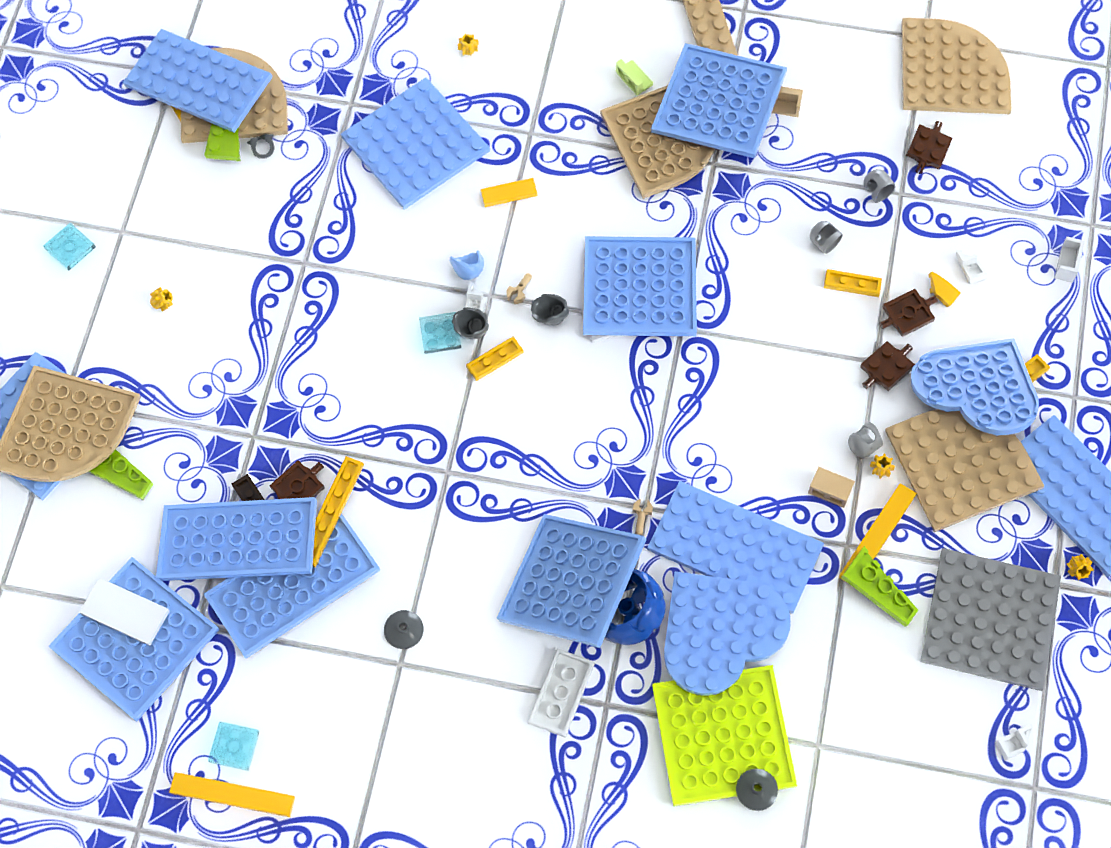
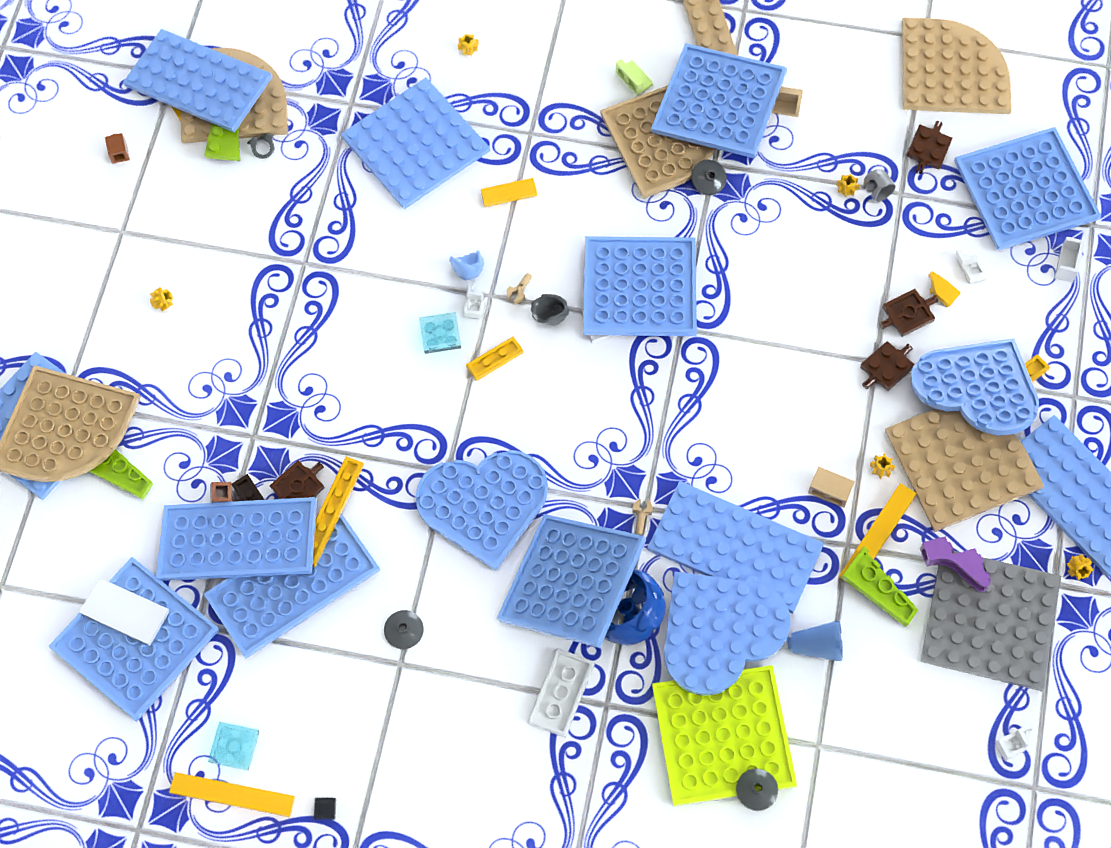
(69, 246): clear light blue plate -> none
(117, 148): none -> dark orange brick
(220, 492): none -> dark orange brick
(325, 808): none -> black tile
(470, 323): dark grey hair -> none
(485, 504): none -> light blue plate
(701, 180): none -> dark grey dish
(818, 641): none -> medium blue cone
(825, 236): light grey helmet -> none
(847, 185): none -> yellow gear
(852, 283): yellow tile -> none
(862, 444): light grey helmet -> none
(966, 563): none -> medium lavender arch
(1027, 188): none -> light blue plate

